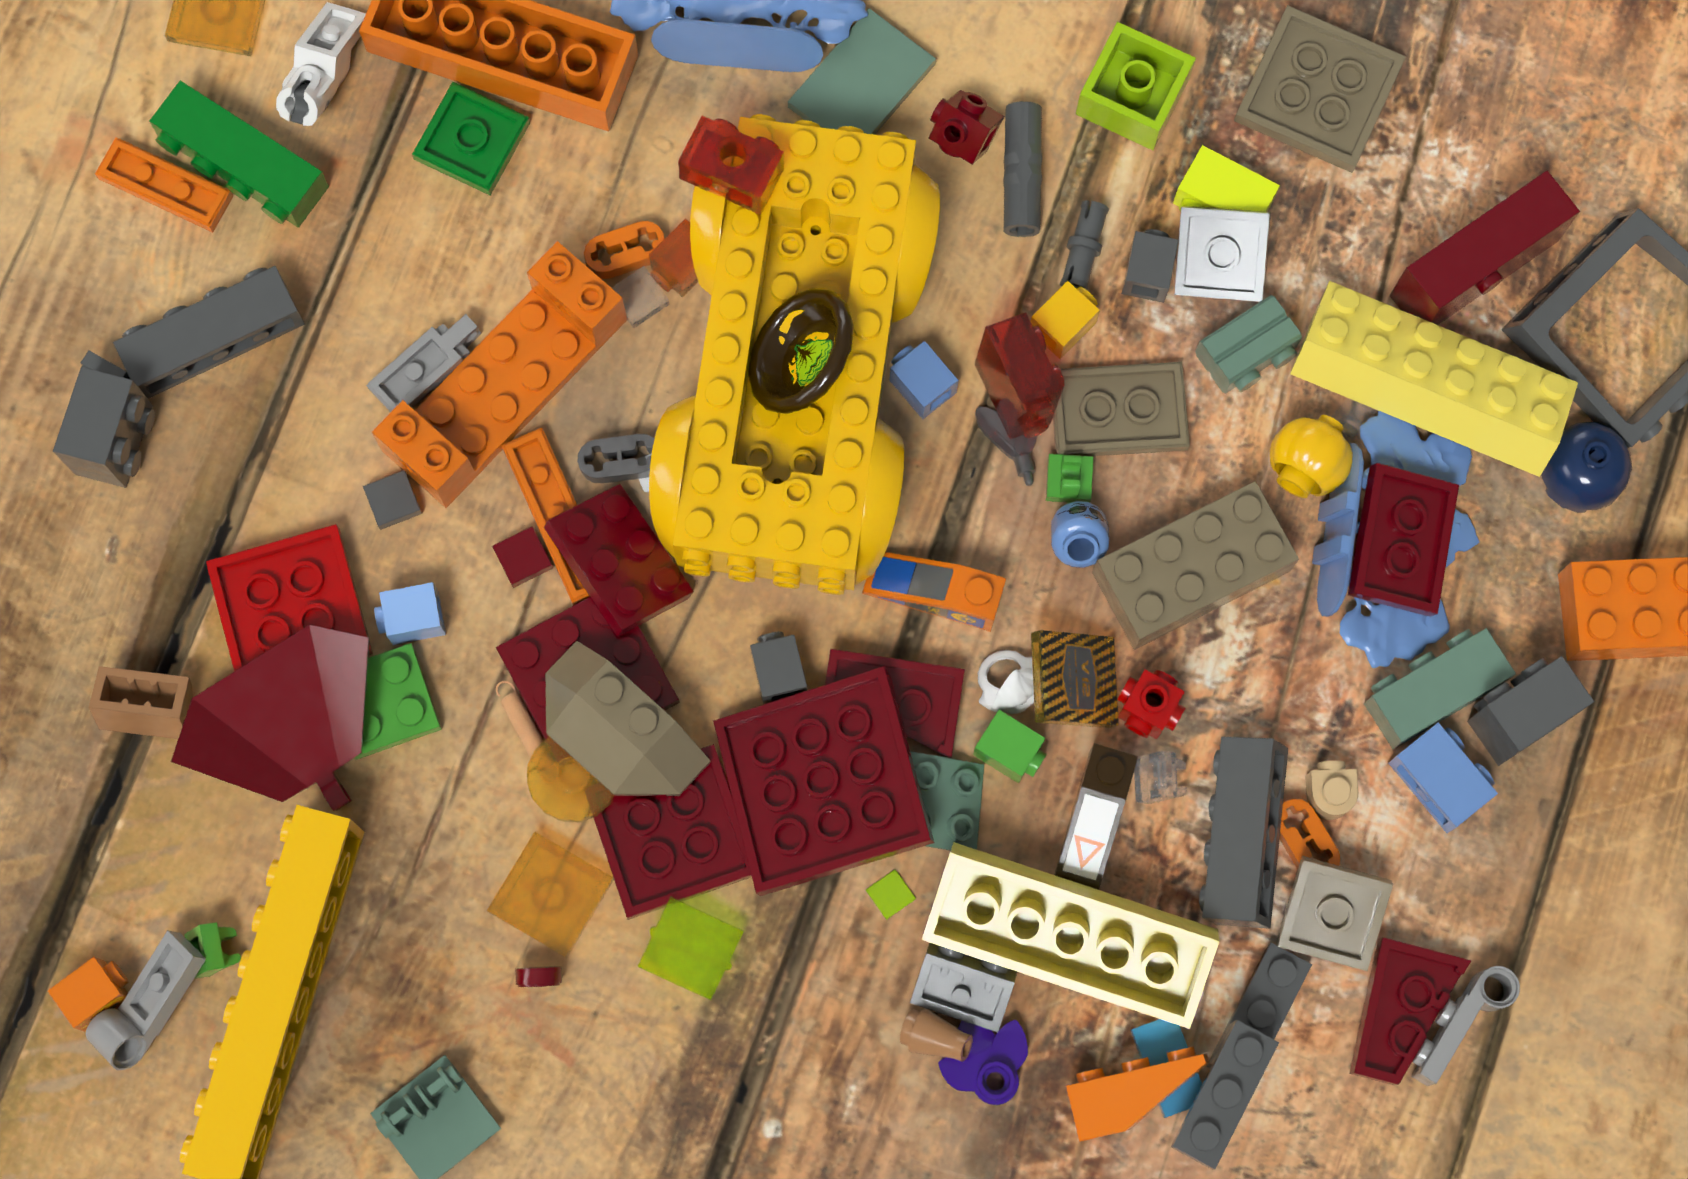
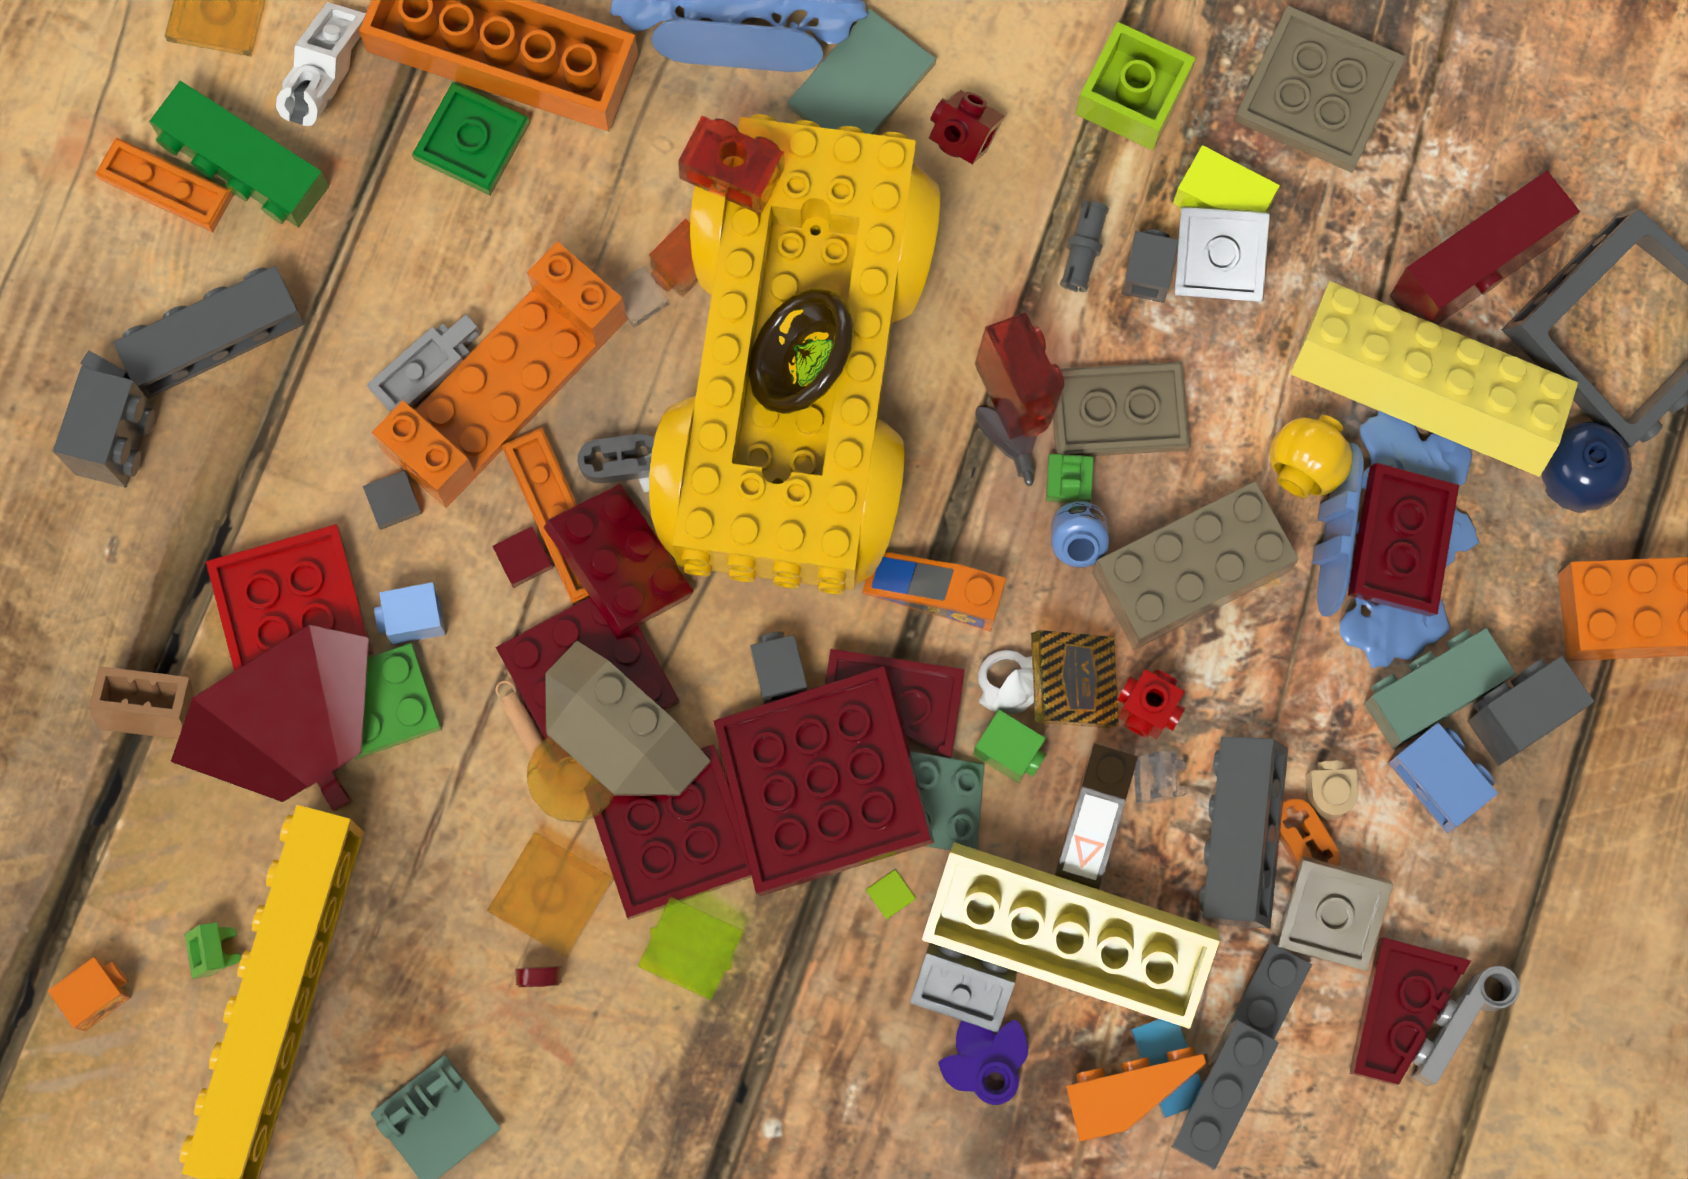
(127, 1032): light grey plate -> none
(621, 240): orange beam -> none
(922, 378): medium blue brick -> none
(933, 1036): medium nougat cone -> none
(1022, 169): dark grey axle -> none
(1066, 318): yellow brick -> none
(1249, 345): sand green brick -> none

